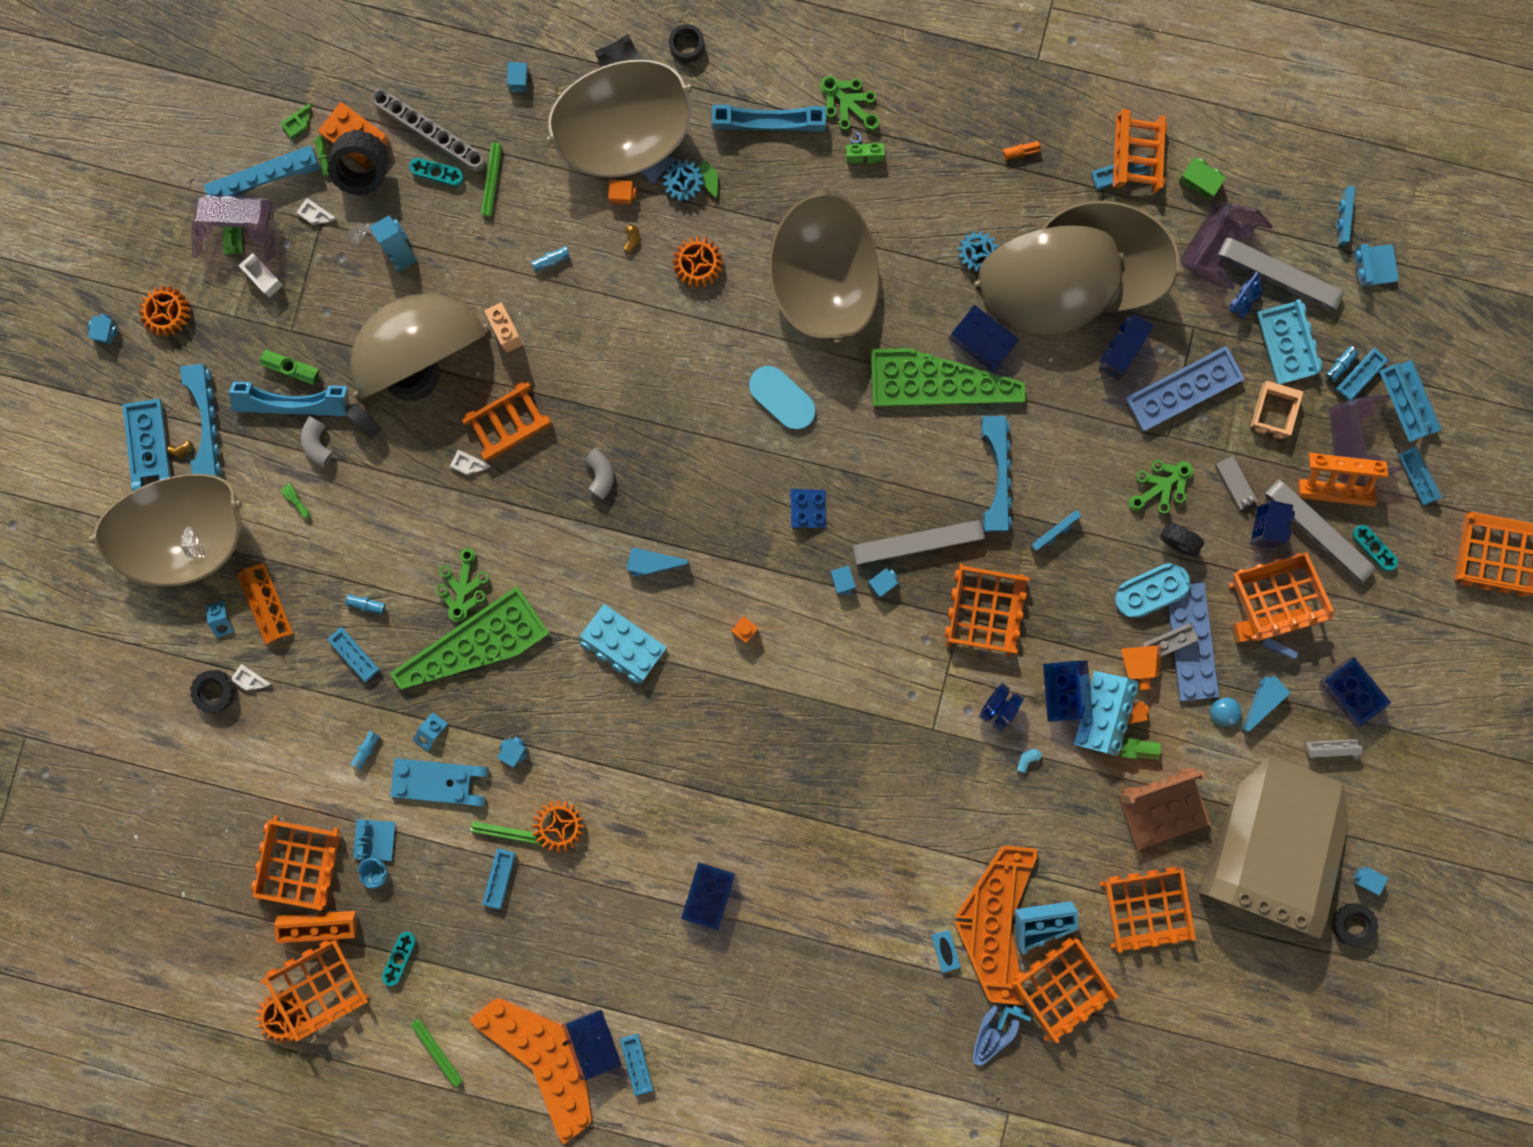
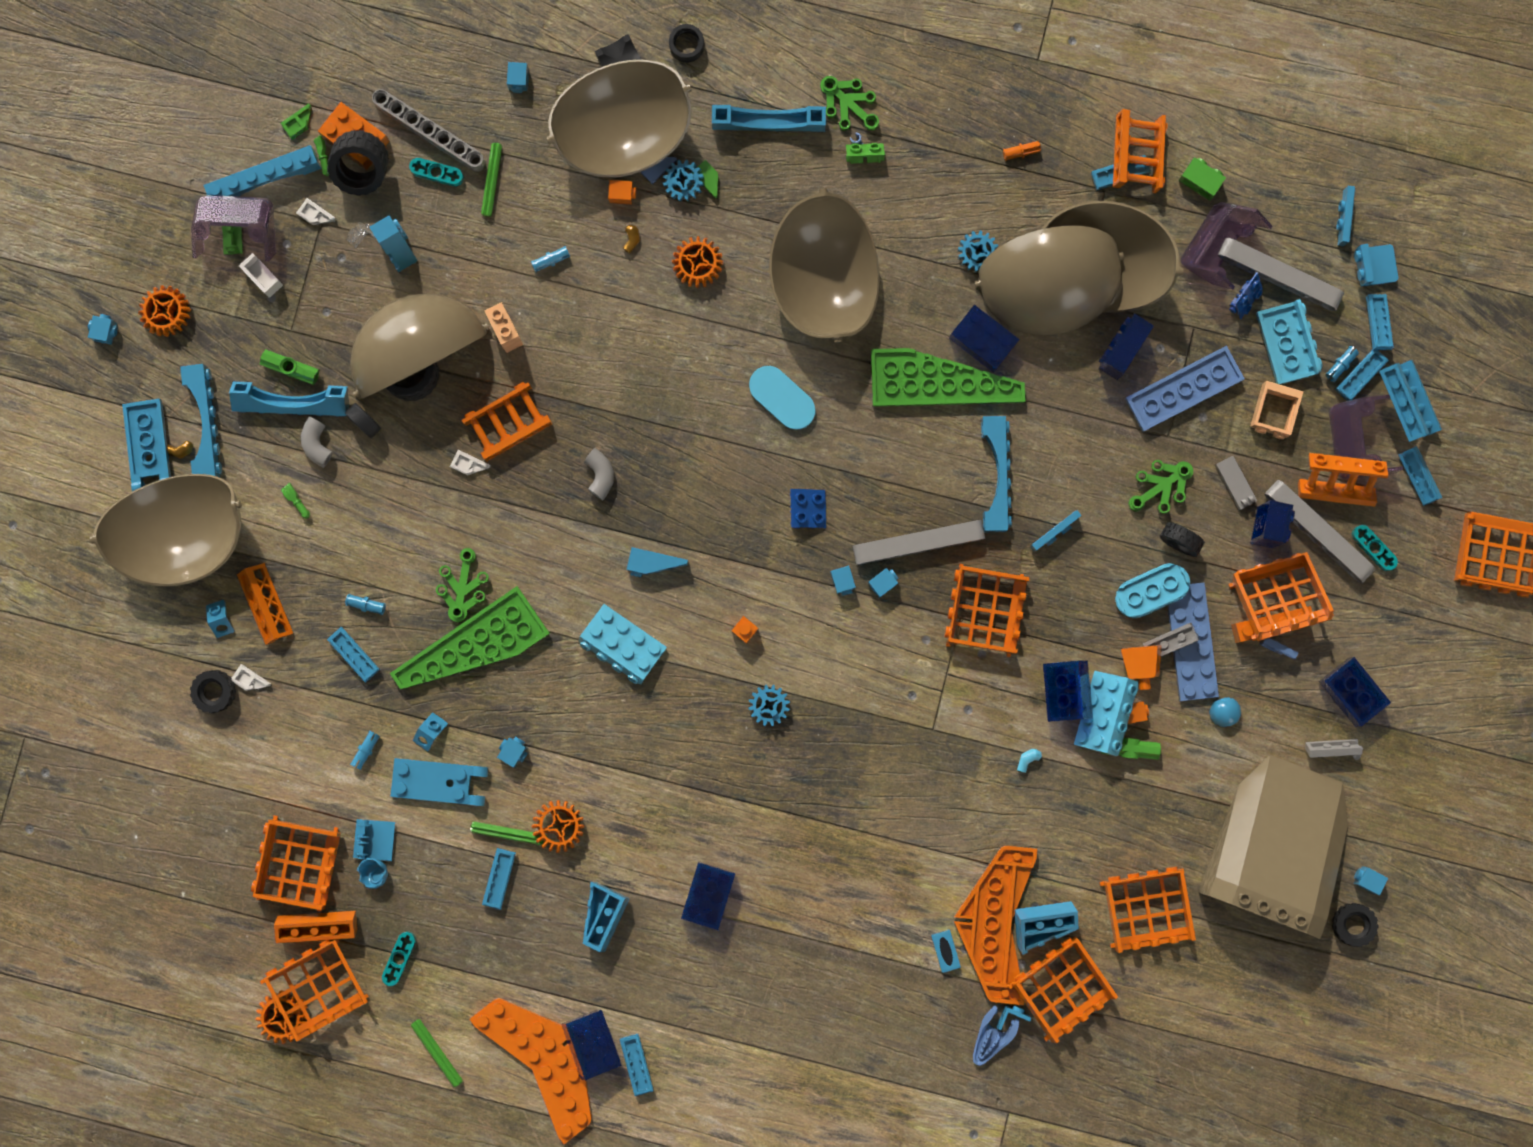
(189, 543): clear bracket -> none
(603, 916): none -> dark azure wedge
(762, 694): none -> dark azure gear
(1003, 709): clear blue wheel -> none
(1164, 808): nougat bracket -> none
(1265, 700): dark azure slope -> none
(1379, 322): none -> dark azure plate

